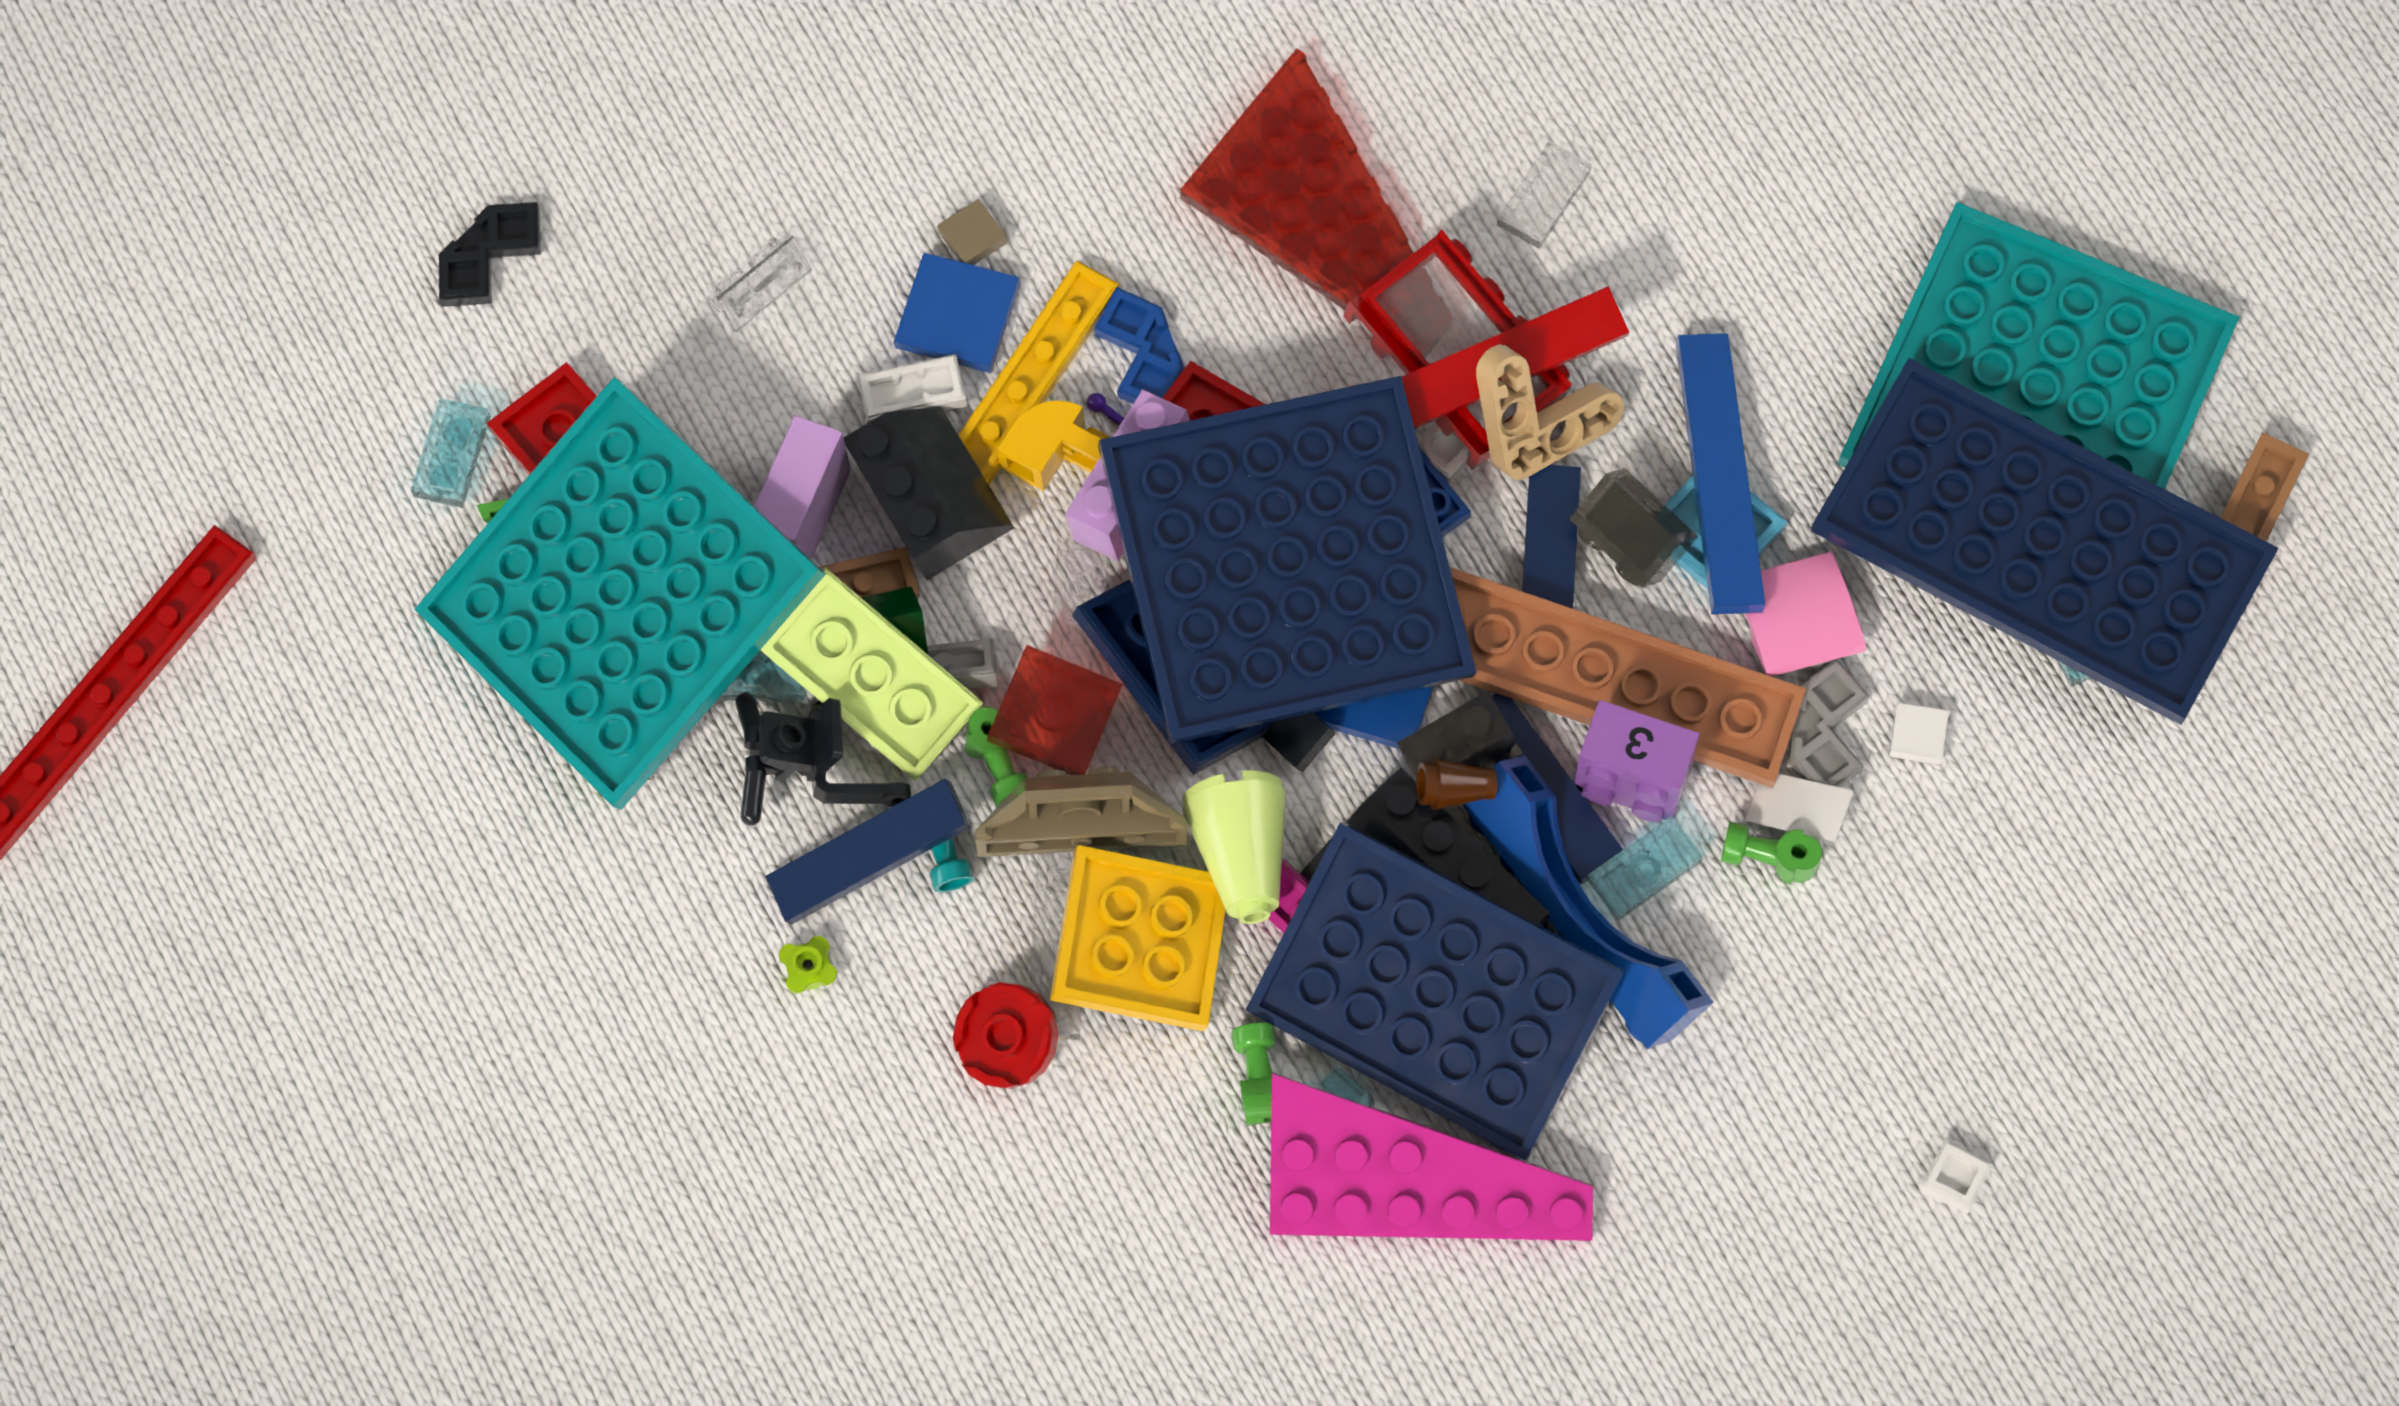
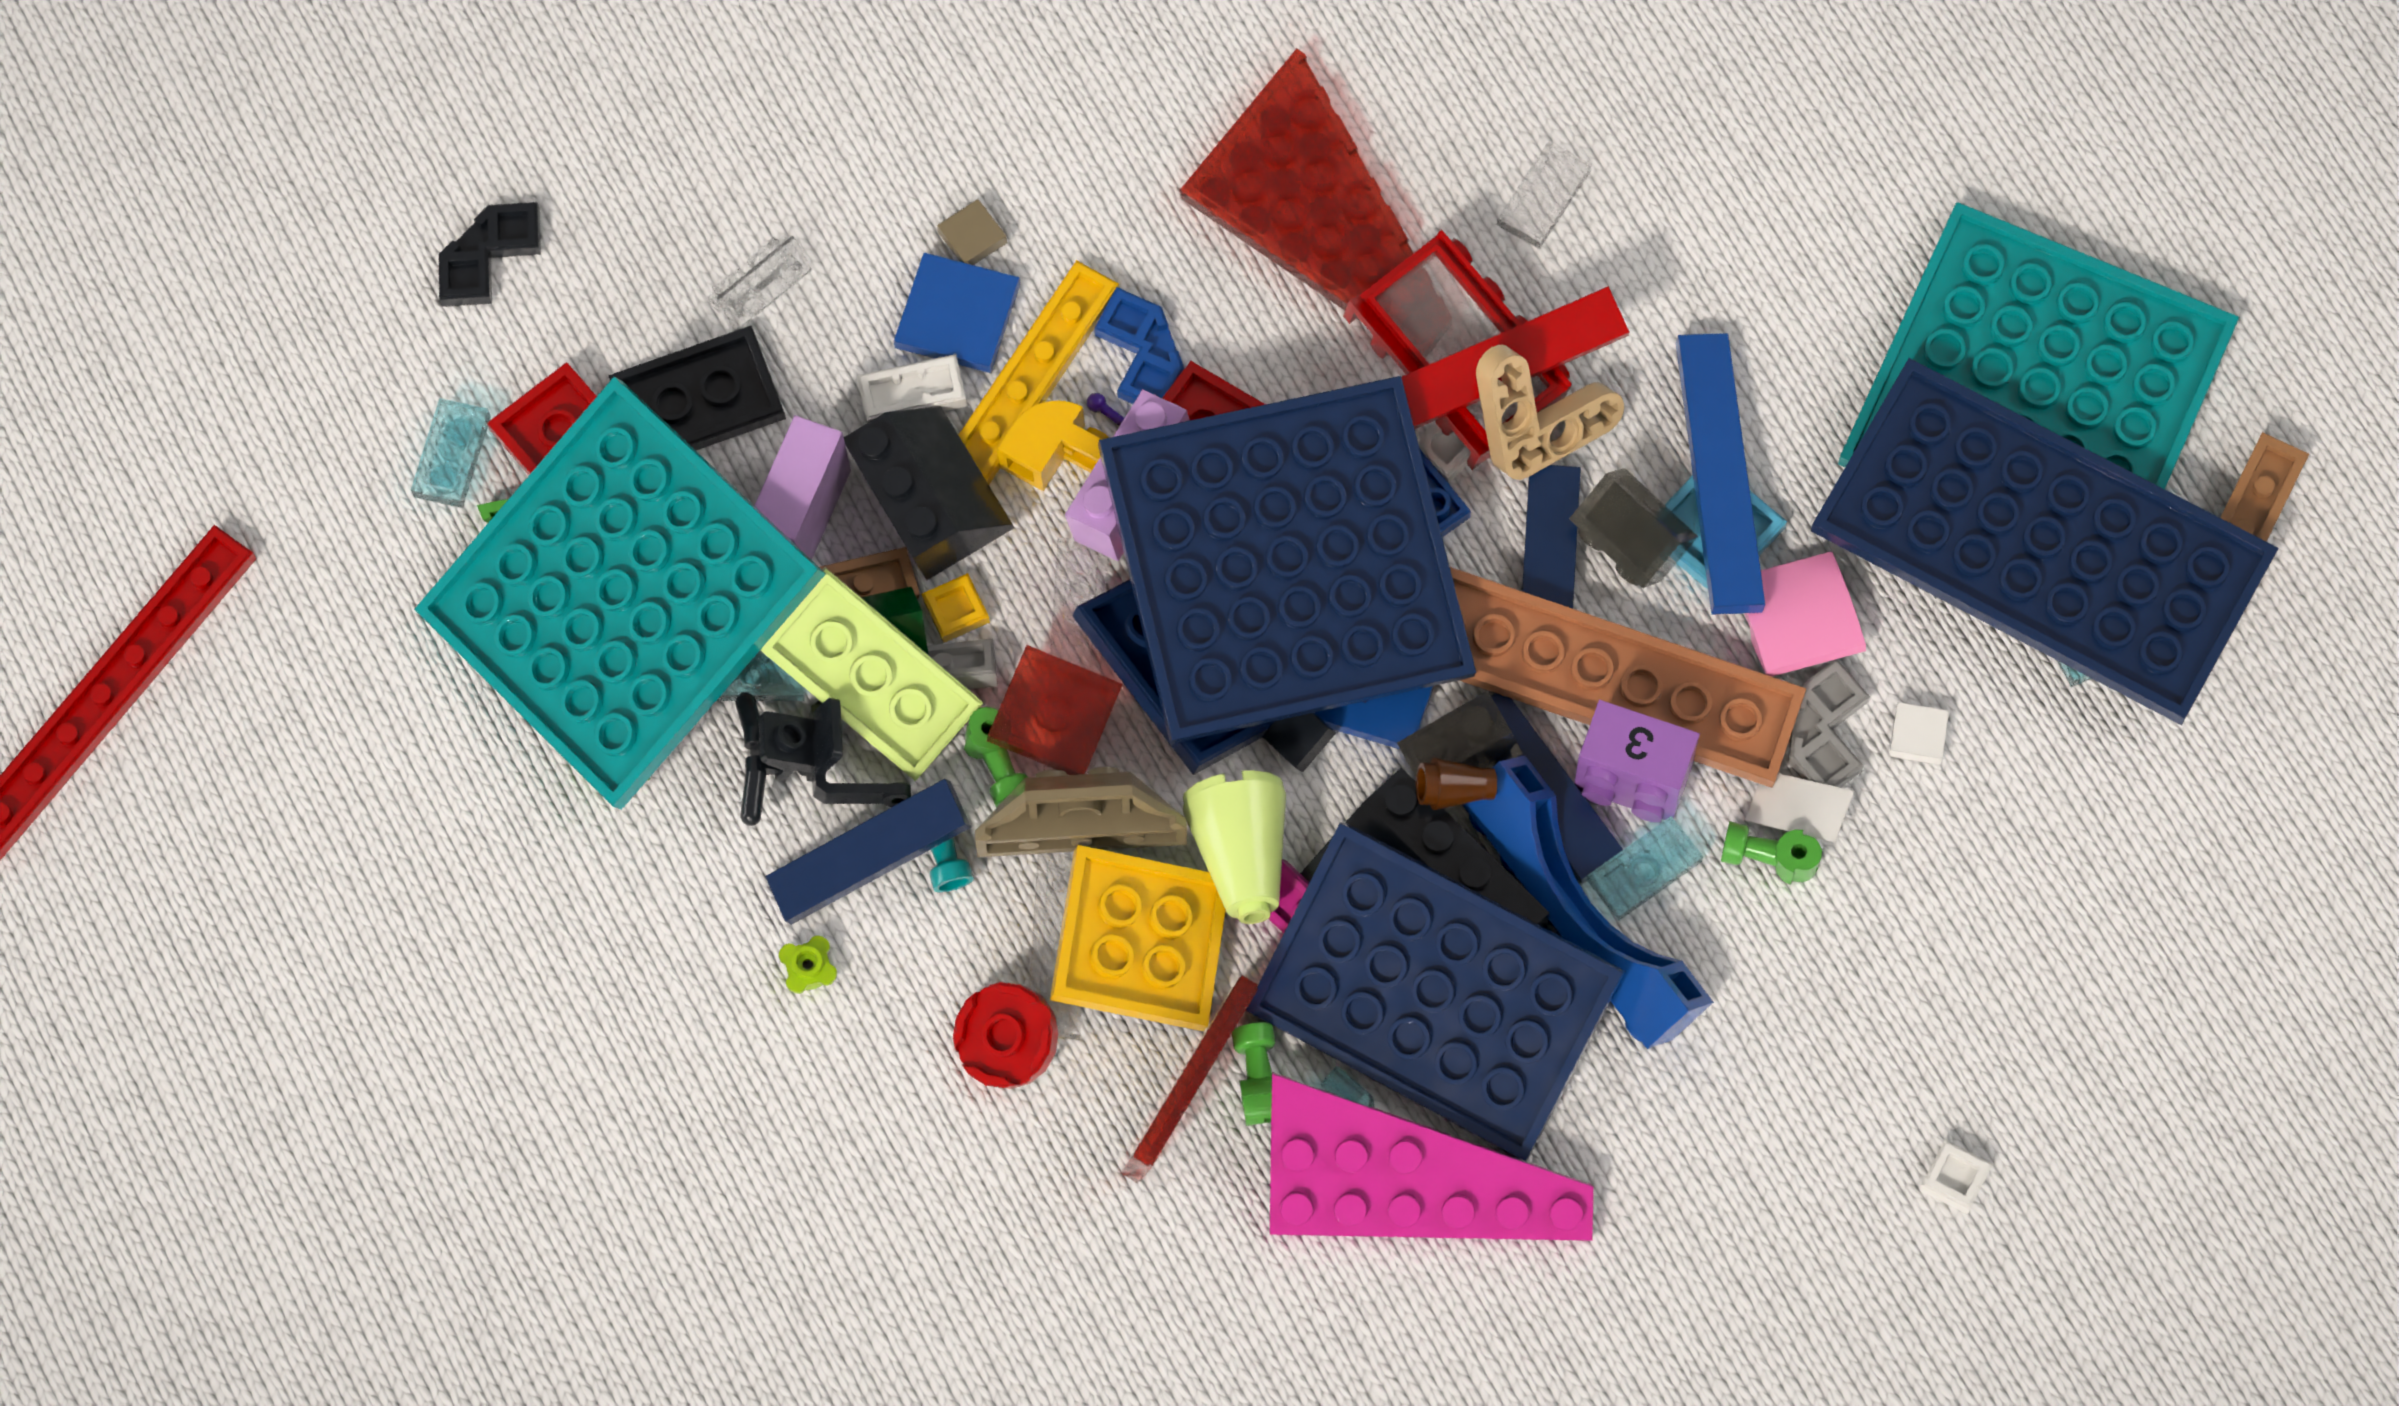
(709, 389): none -> black tile
(955, 608): none -> yellow tile
(1190, 1079): none -> clear red tile

